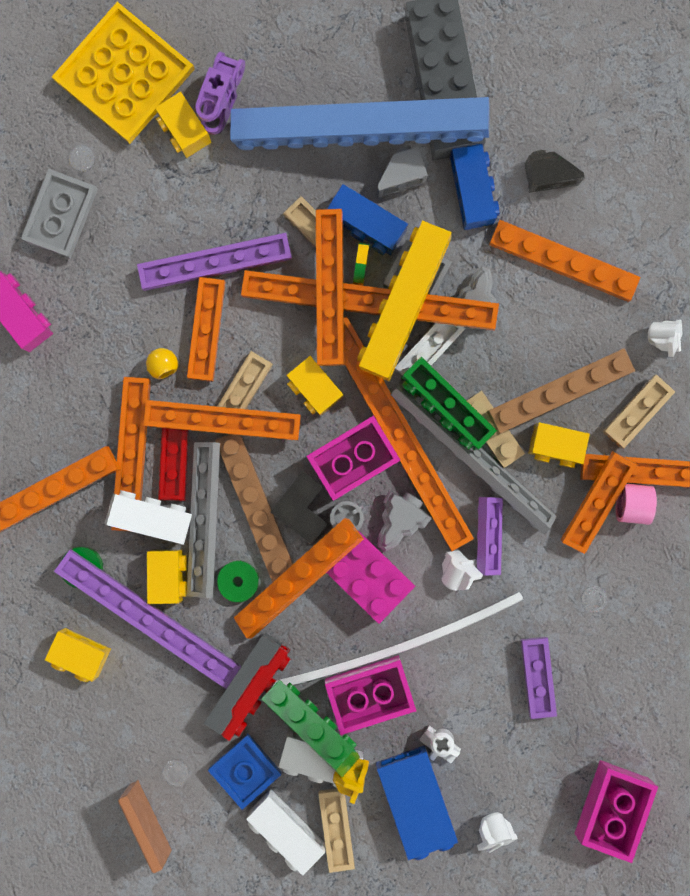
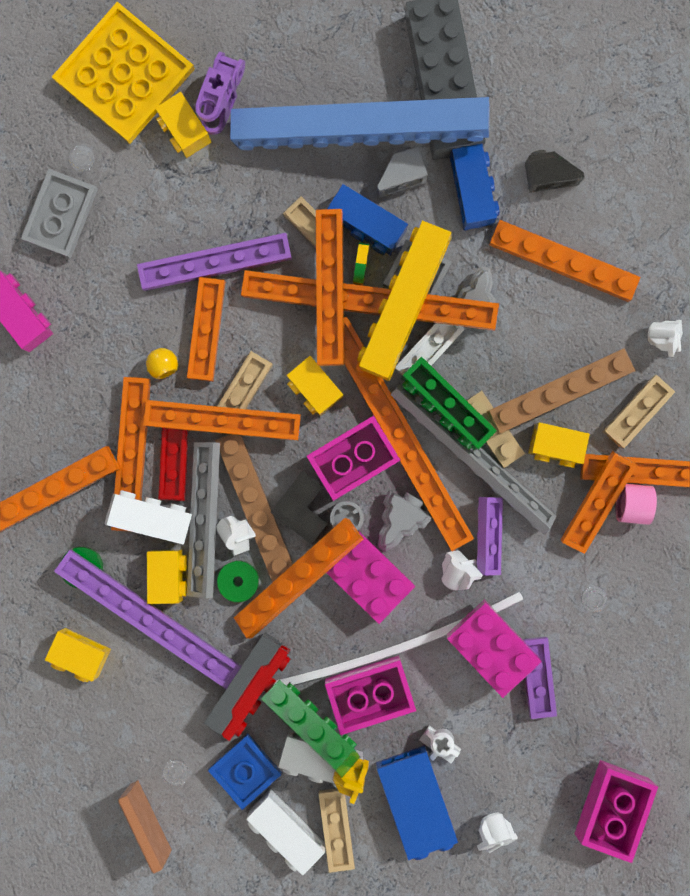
(235, 534): none -> white piece
(493, 648): none -> dark pink brick

